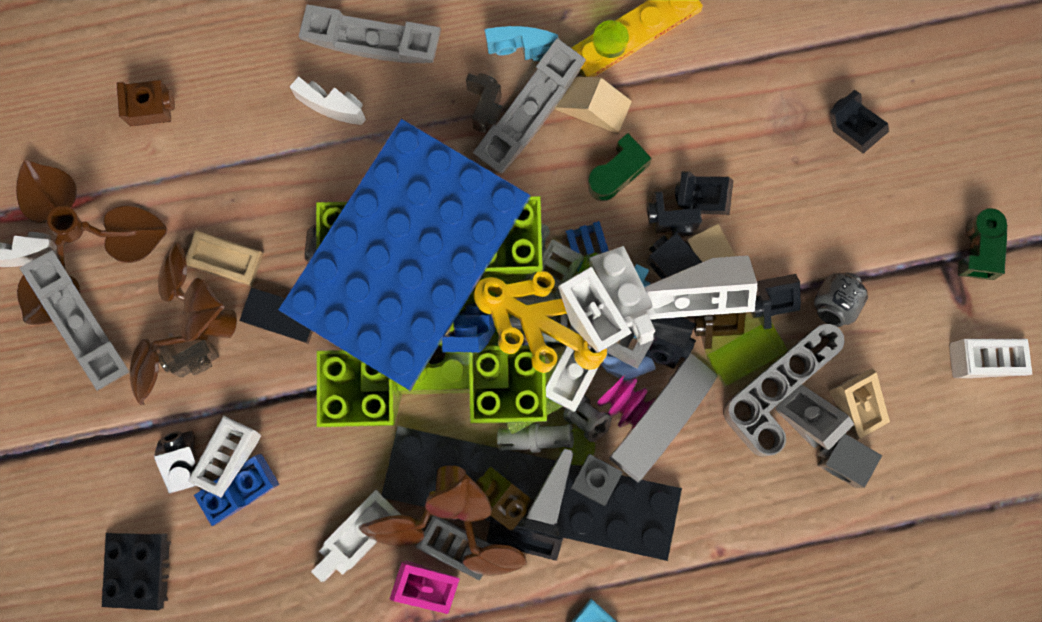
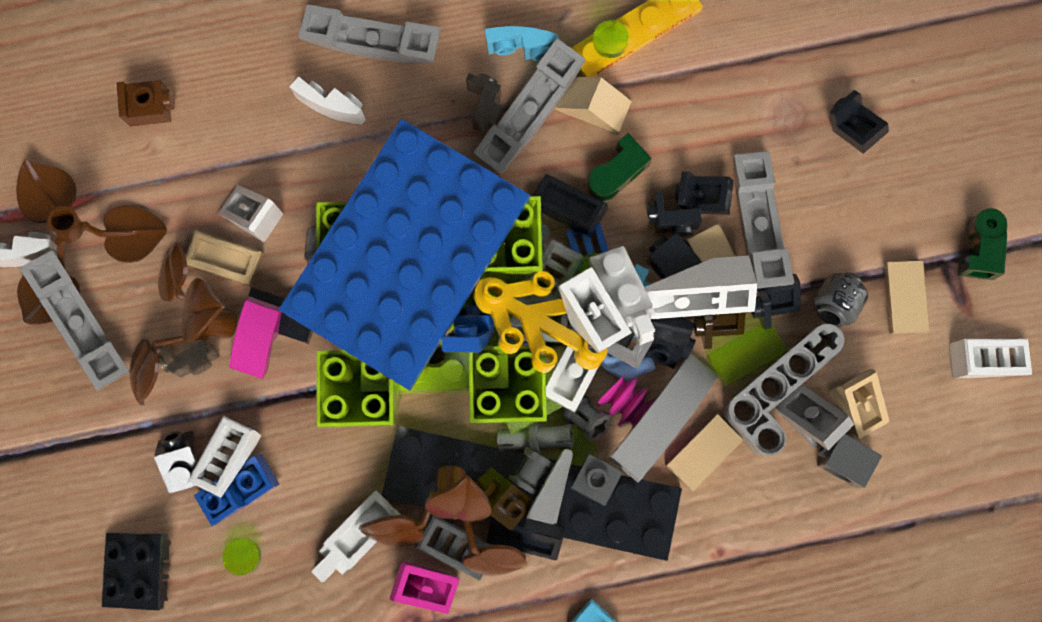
(241, 556): none -> clear neon green tile
(251, 212): none -> white slope
(254, 337): none -> dark pink slope
(531, 471): none -> dark grey bush
(570, 205): none -> black tile
(704, 453): none -> tan tile
(760, 220): none -> light grey slope
(906, 297): none -> tan tile

